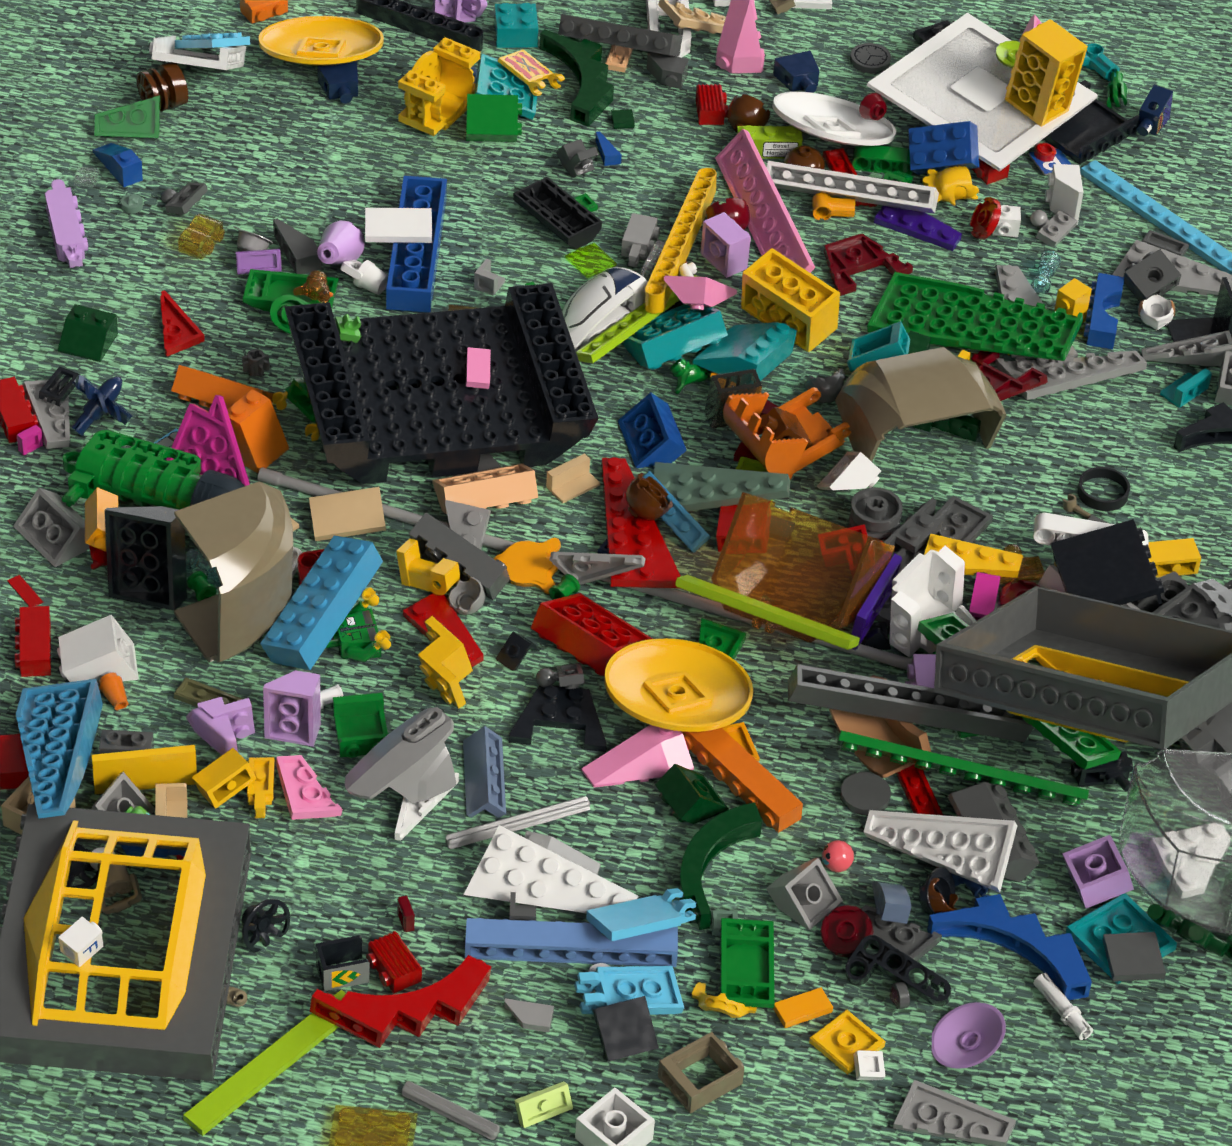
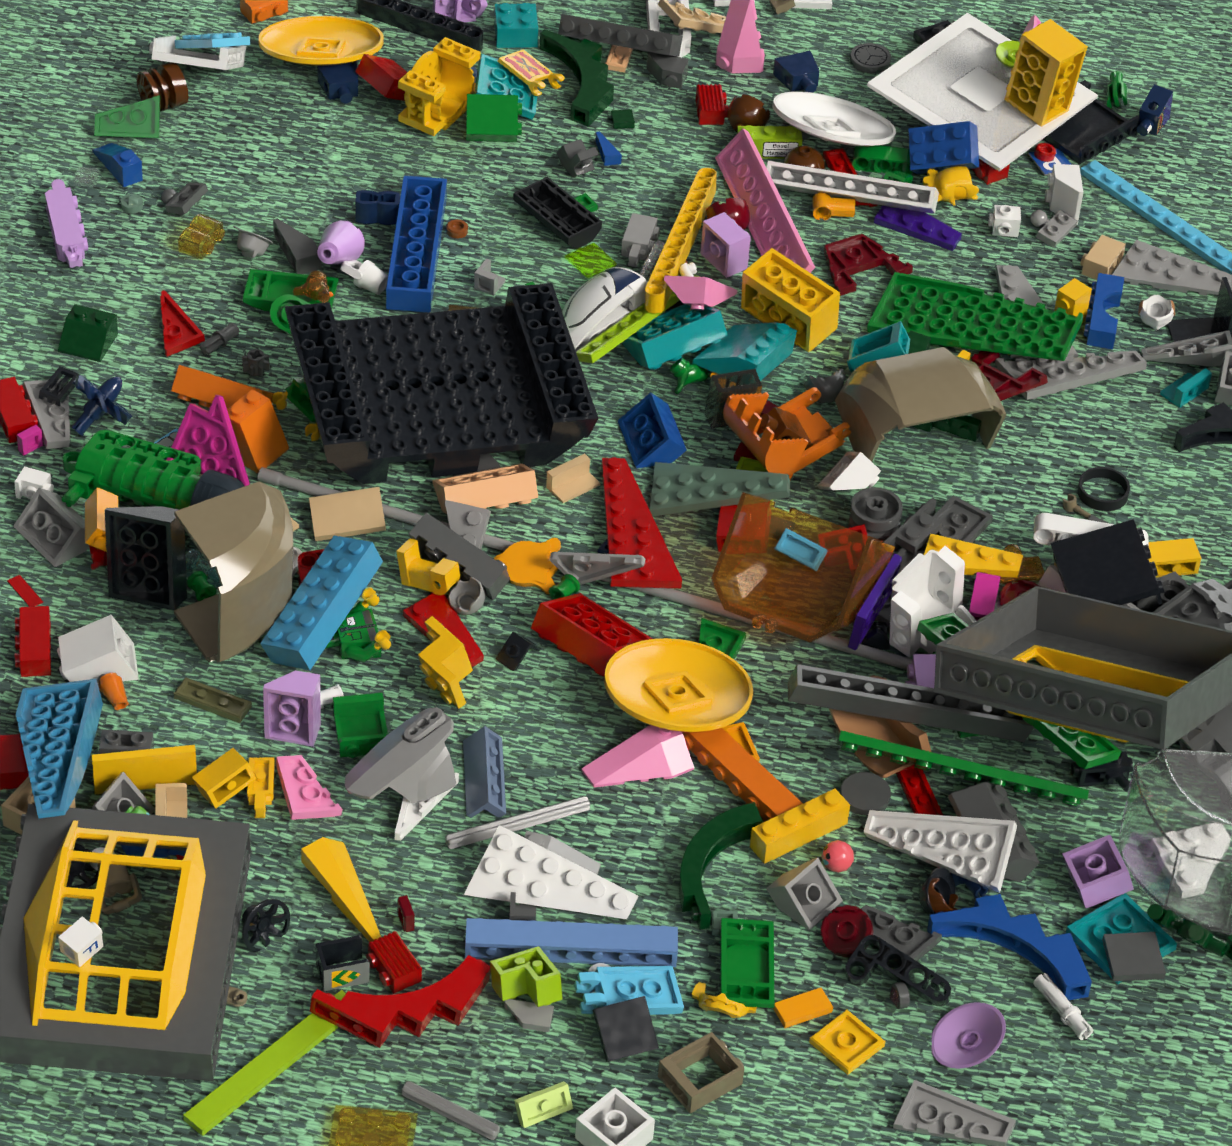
(29, 482): none -> white brick
(219, 338): none -> dark grey axle
(222, 723): lavender piece -> none
(259, 260): medium lavender tile -> none
(334, 870): none -> yellow wedge
(348, 328): bright green tile -> none
(376, 207): none -> dark blue brick
(382, 75): none -> red brick
(398, 225): white tile -> none
(457, 228): none -> dark orange tile
(478, 368): bright pink tile -> none
(529, 974): none -> lime brick
(560, 709): black wing -> none
(567, 675): dark grey plate -> none
(642, 915): medium azure tile -> none
(647, 498): reddish brown cylinder -> none
(682, 522): dark azure tile -> none
(689, 795): dark green slope -> none
(767, 612): lime tile -> none
(799, 826): none -> yellow brick
(801, 549): none -> medium azure tile
(869, 1065): white tile -> none
(872, 107): dark red cone -> none
(891, 901): sand blue slope -> none
(985, 218): red tile -> none
(1047, 268): clear light blue piece -> none
(1098, 61): teal piece -> none
(1102, 257): none -> tan brick
(1152, 265): dark grey brick -> none
(1166, 243): dark grey tile -> none

